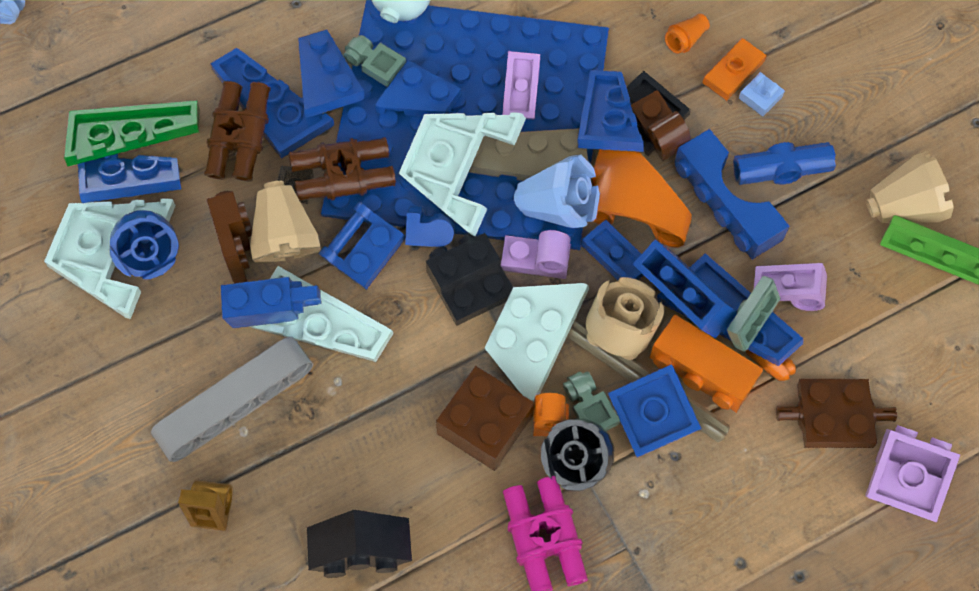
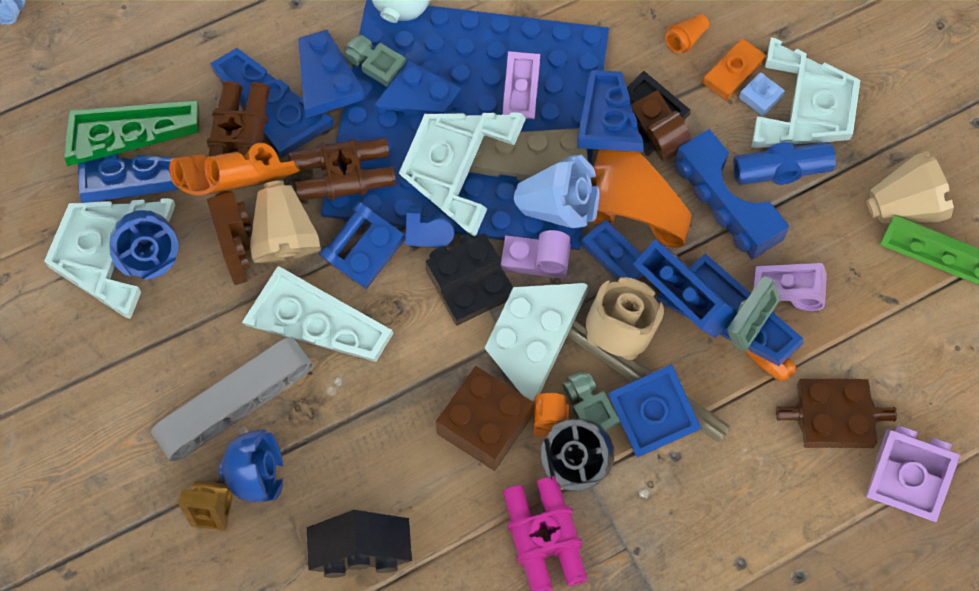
(229, 171): none -> orange panel
(251, 467): none -> blue cylinder
(266, 301): blue hinge -> none
(705, 363): orange brick -> none
(821, 104): none -> light aqua wing

